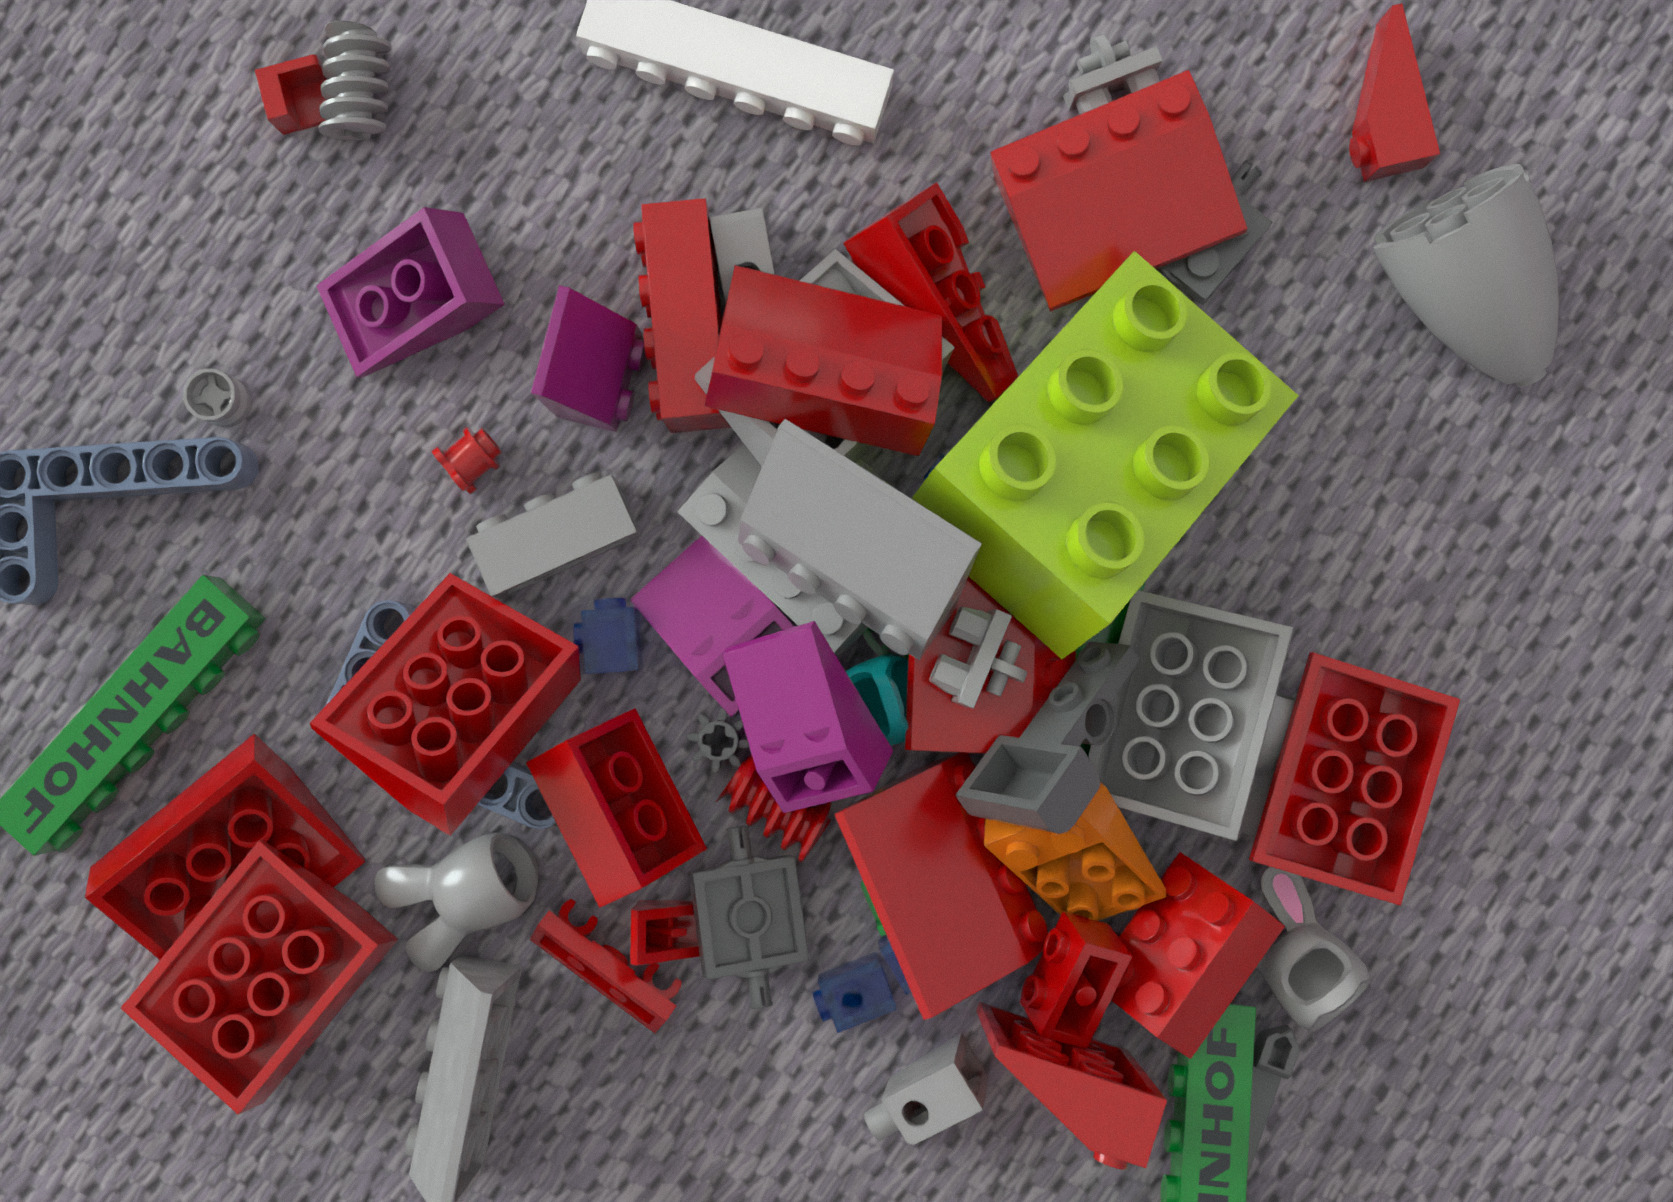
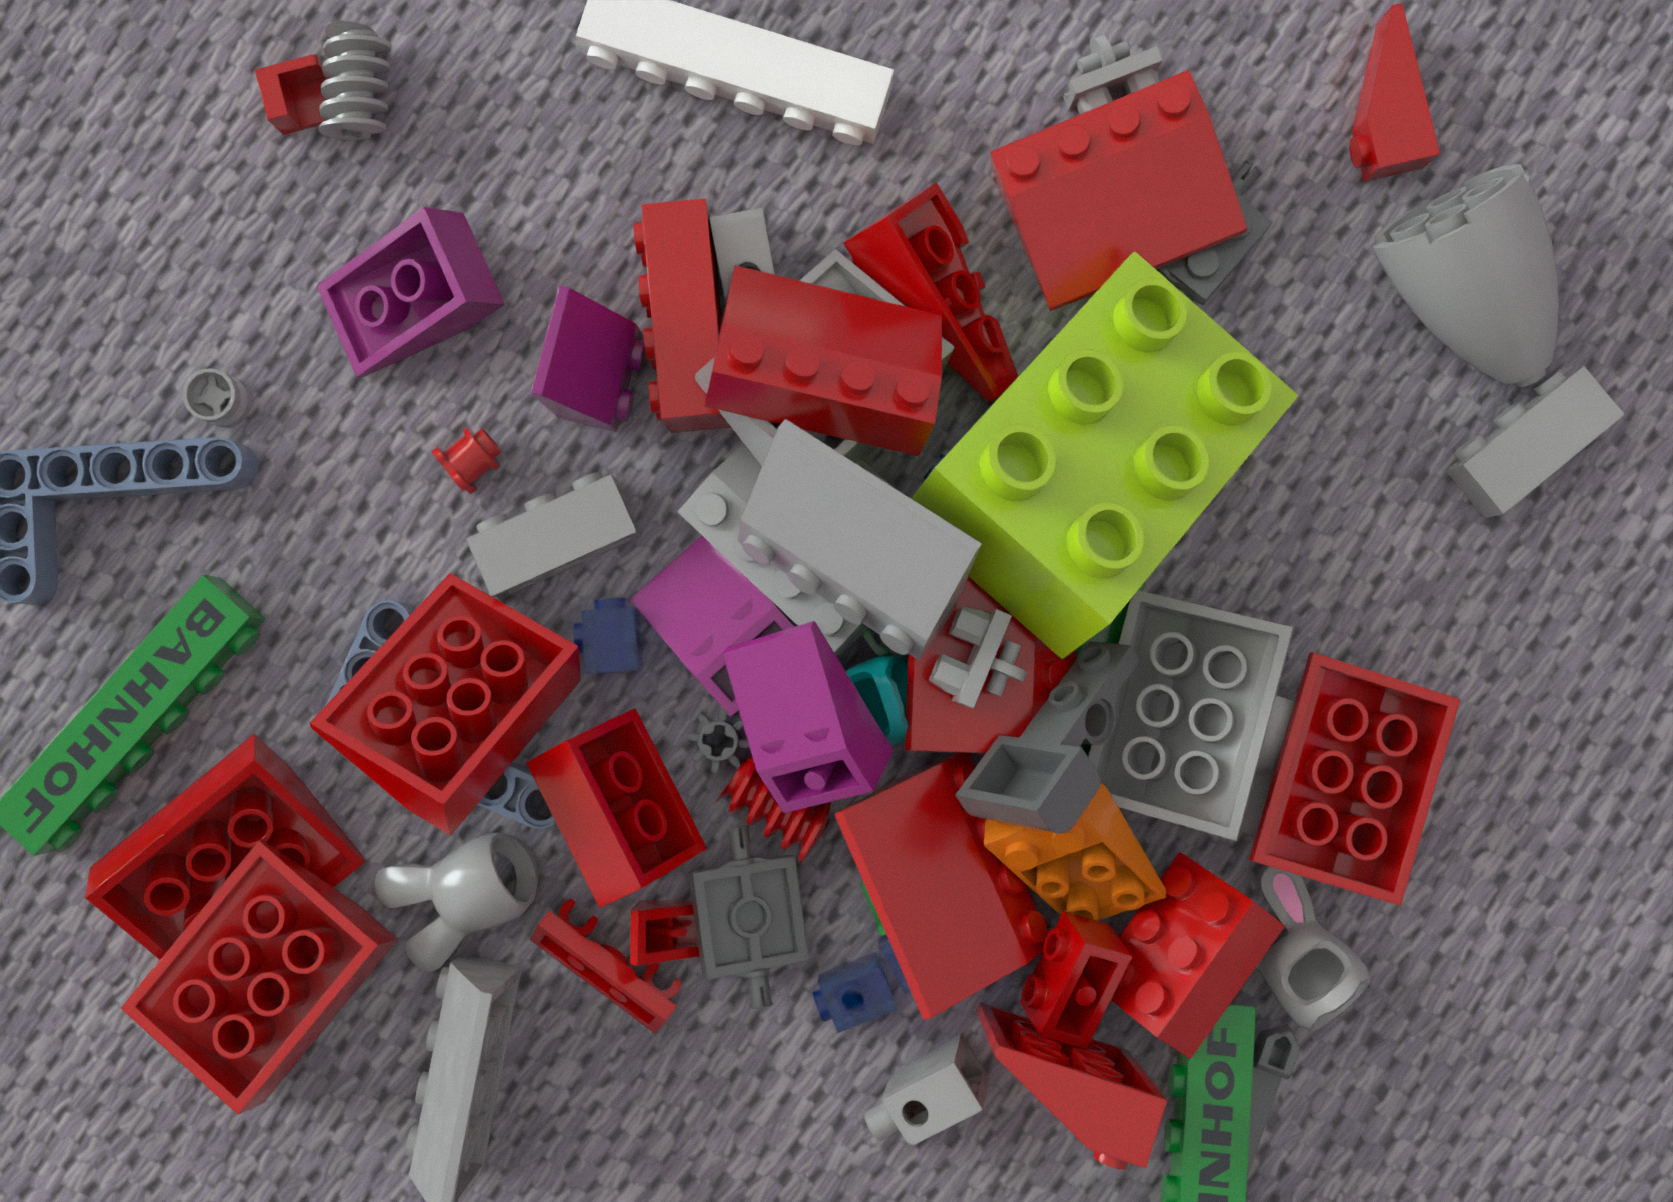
(1533, 440): none -> light grey brick

